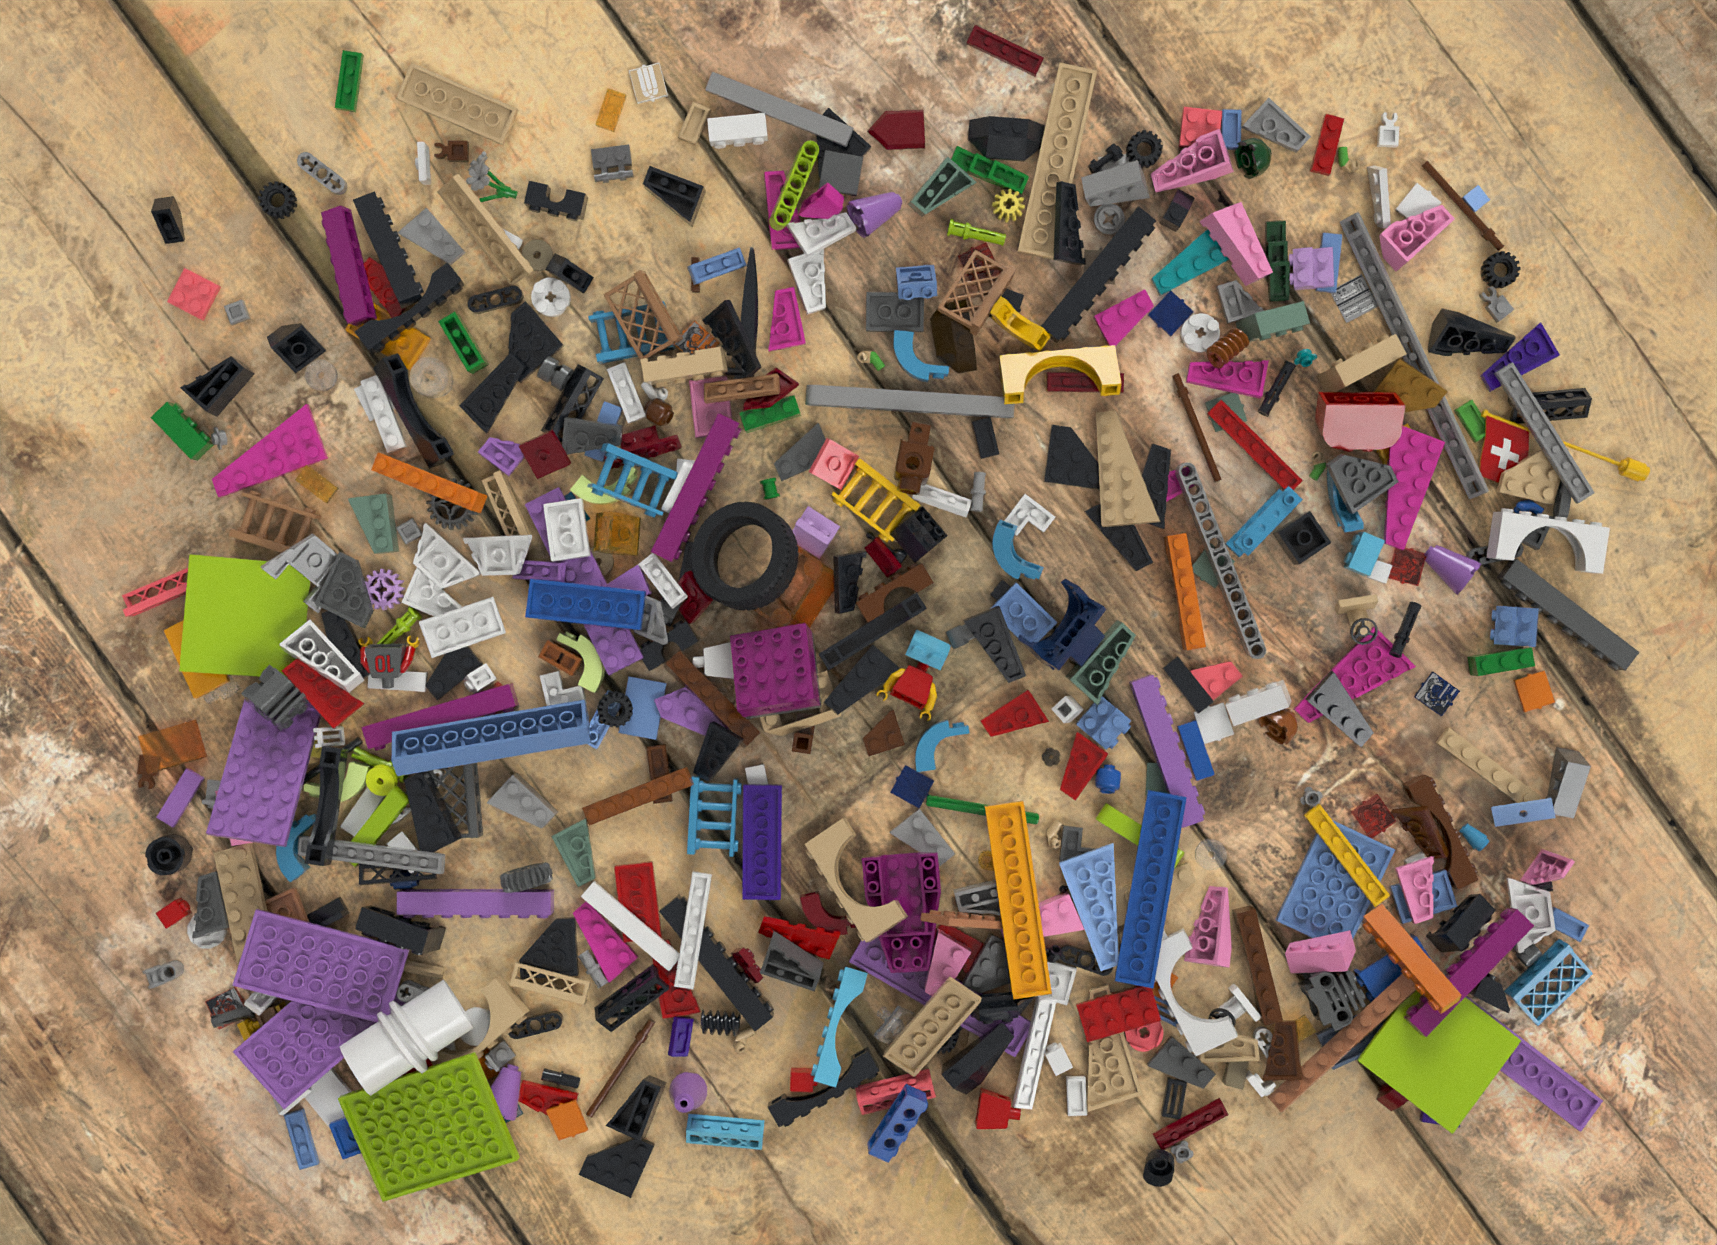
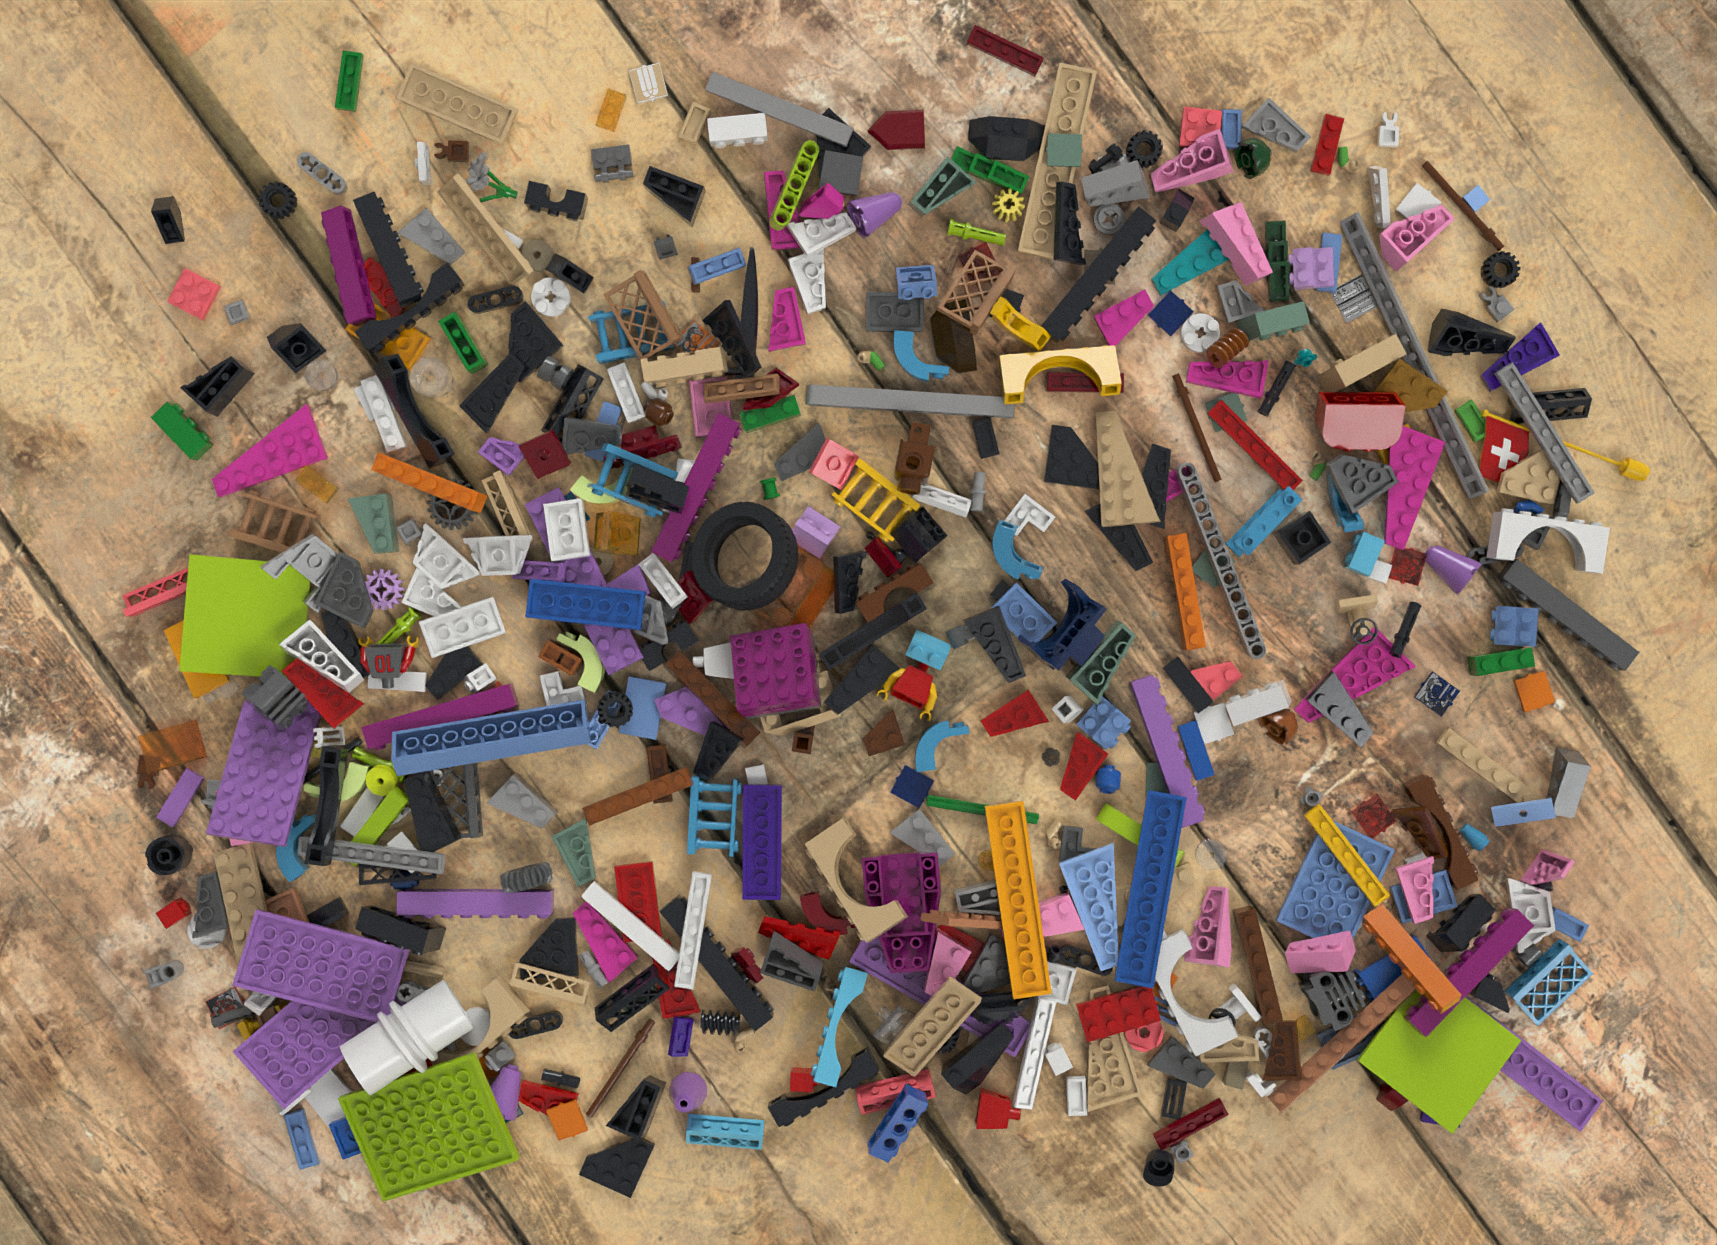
(219, 438): light grey plate -> none
(656, 489): none -> black wedge
(665, 247): none -> dark grey tile
(1064, 150): none -> sand green piece

